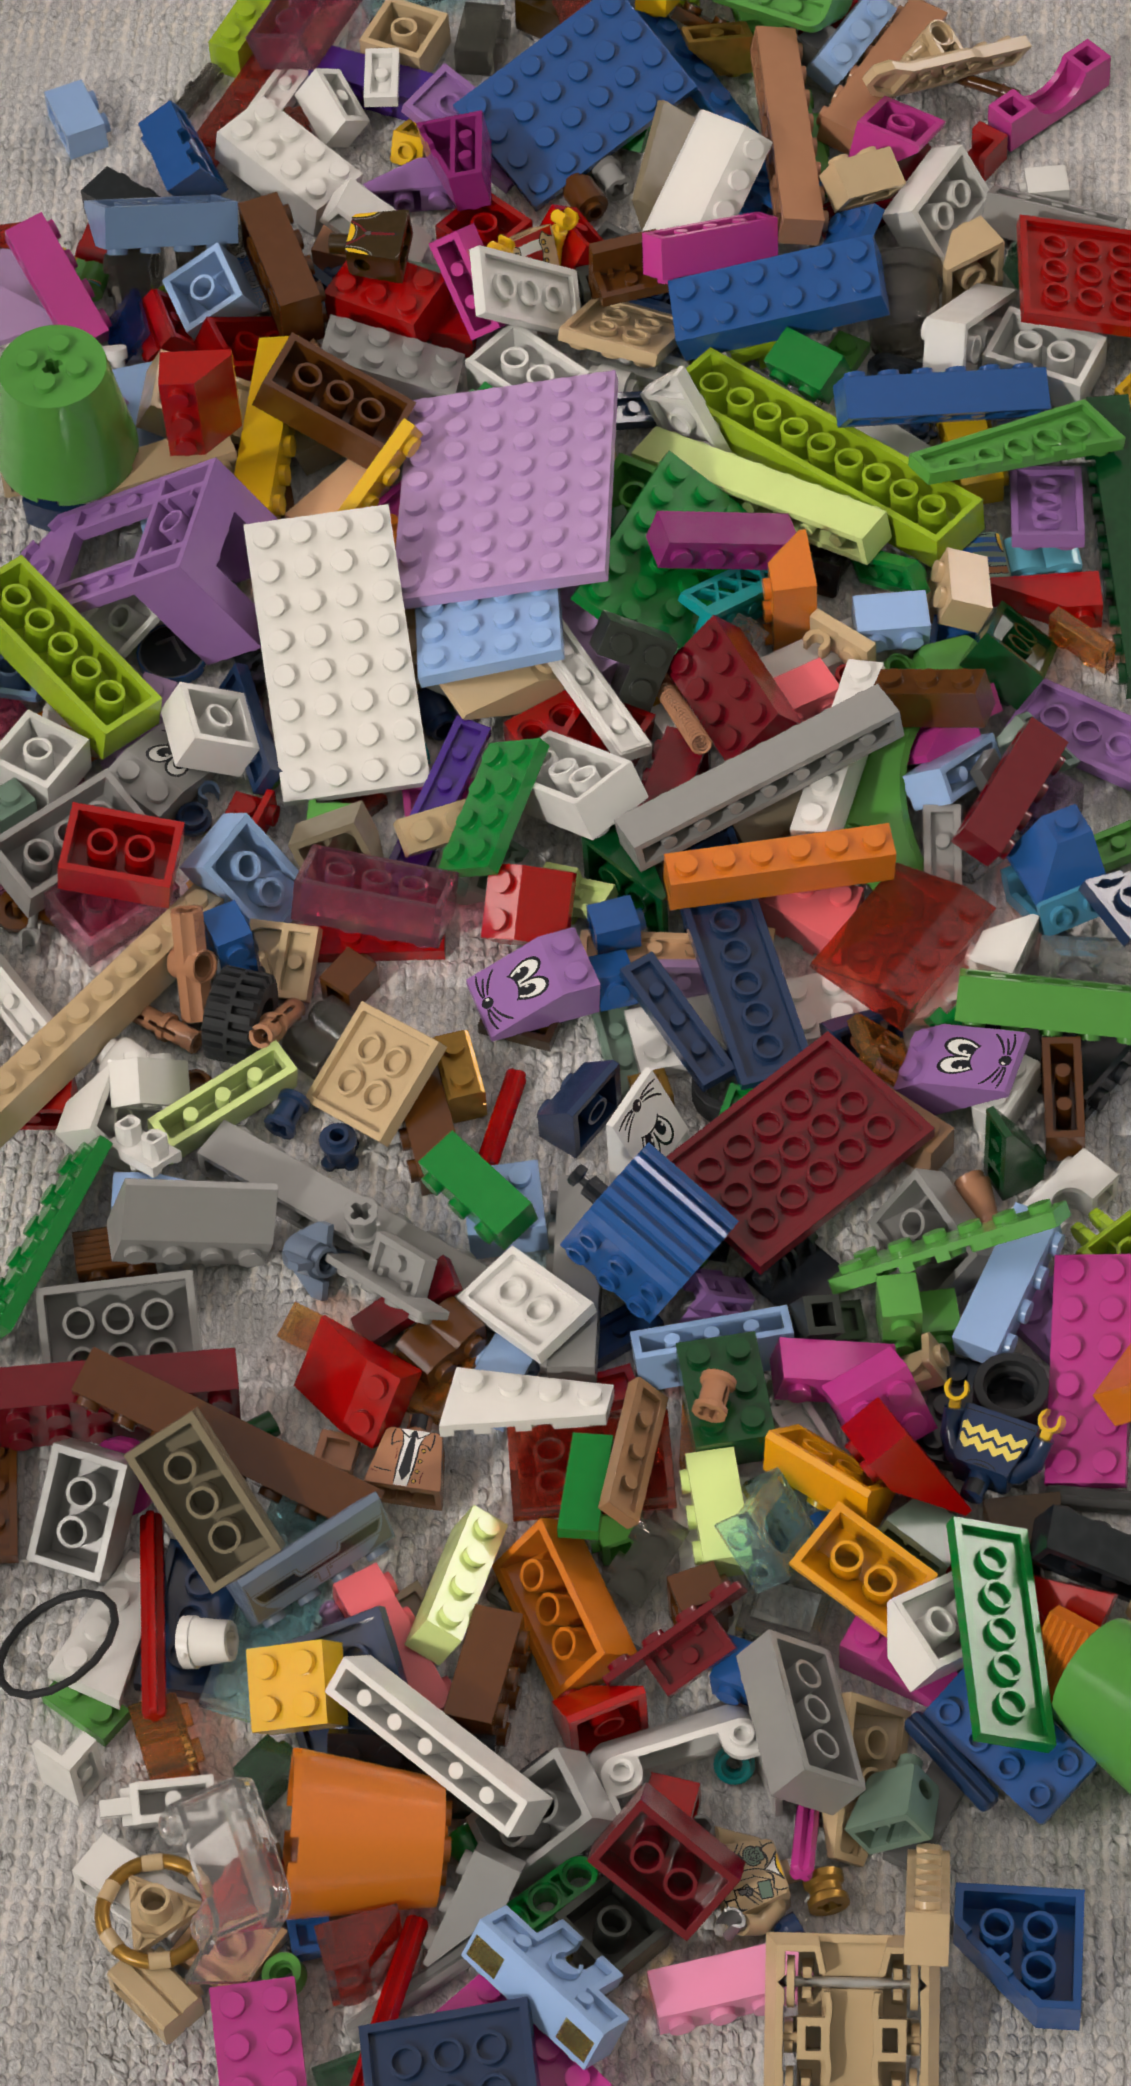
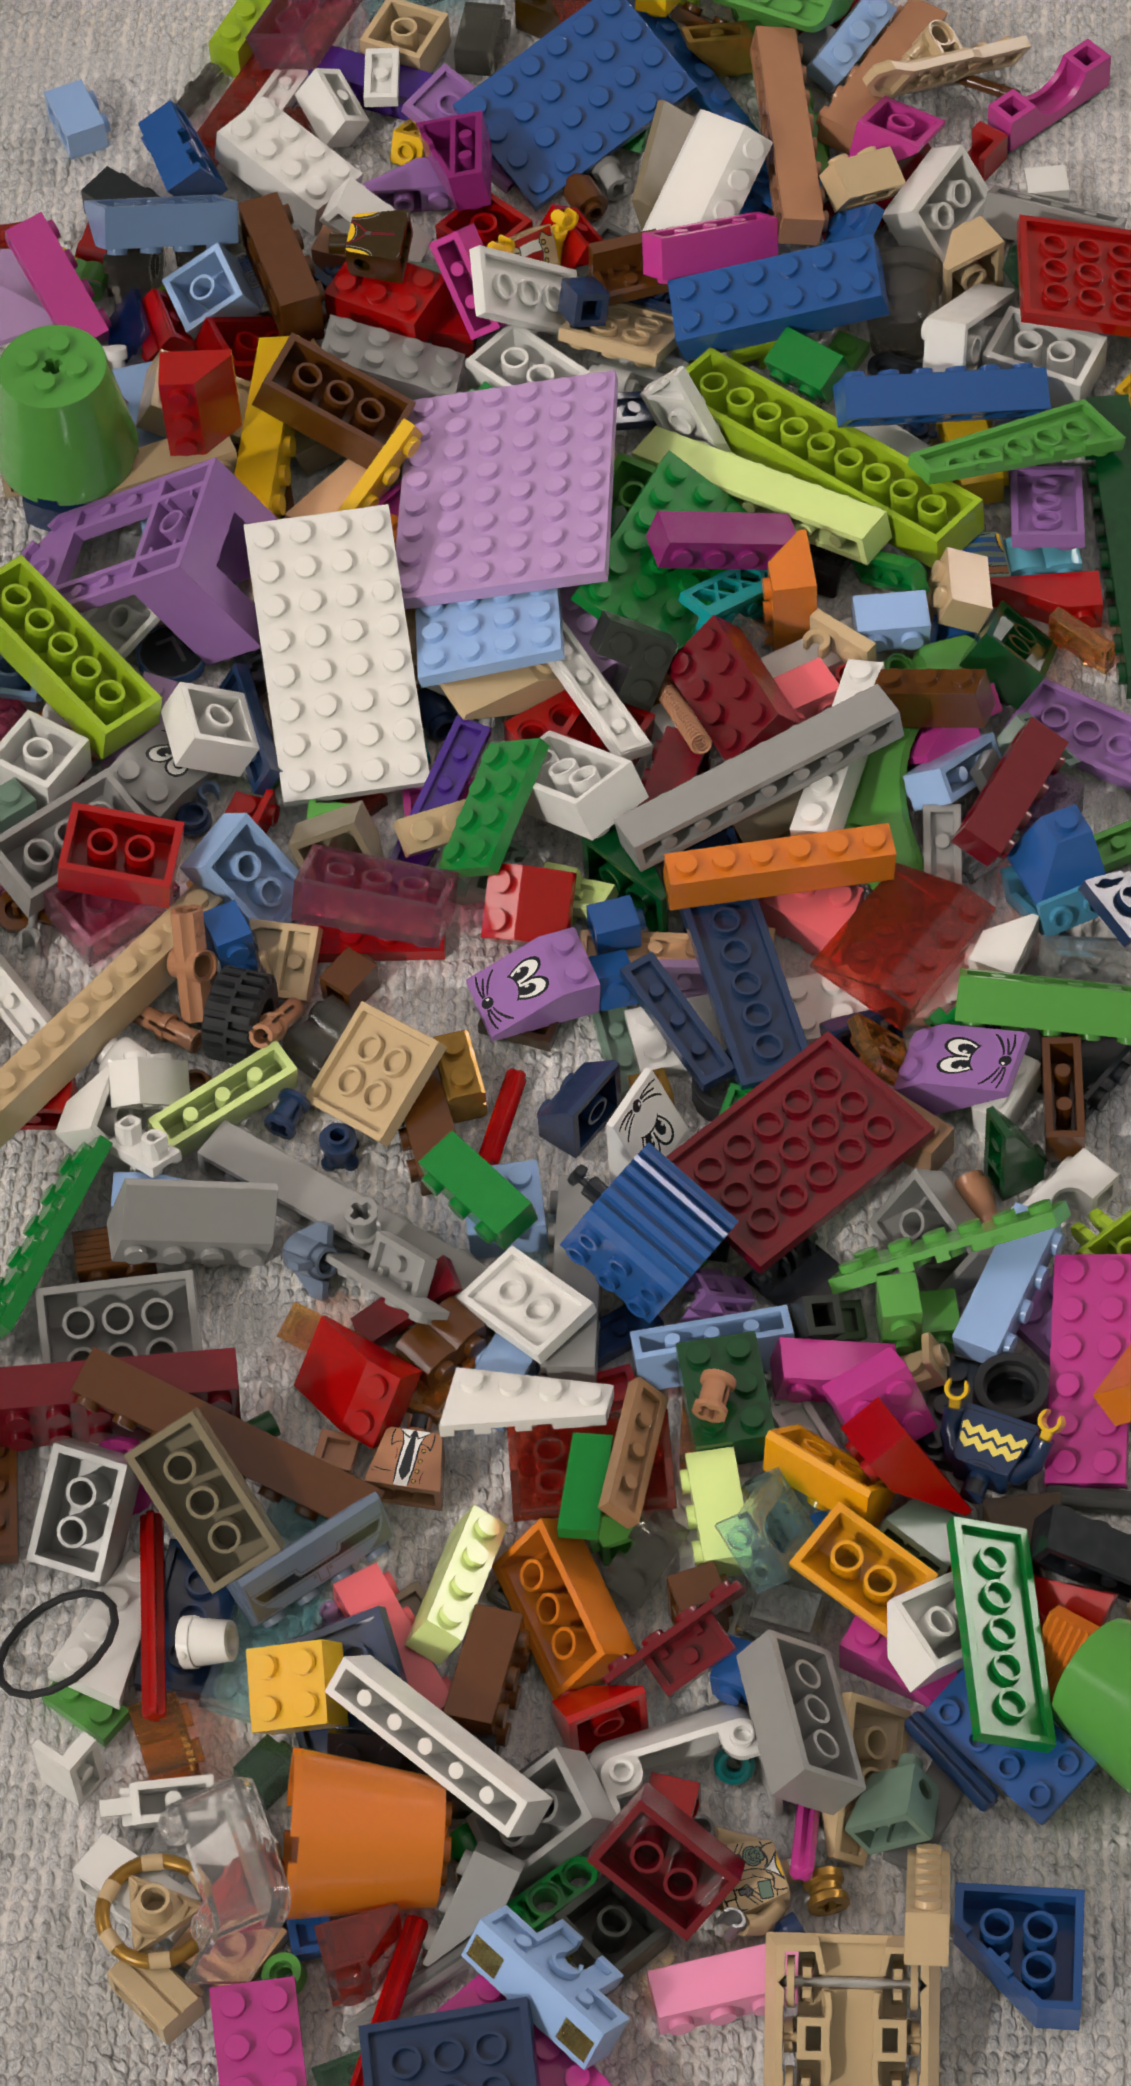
(583, 301): none -> dark blue brick

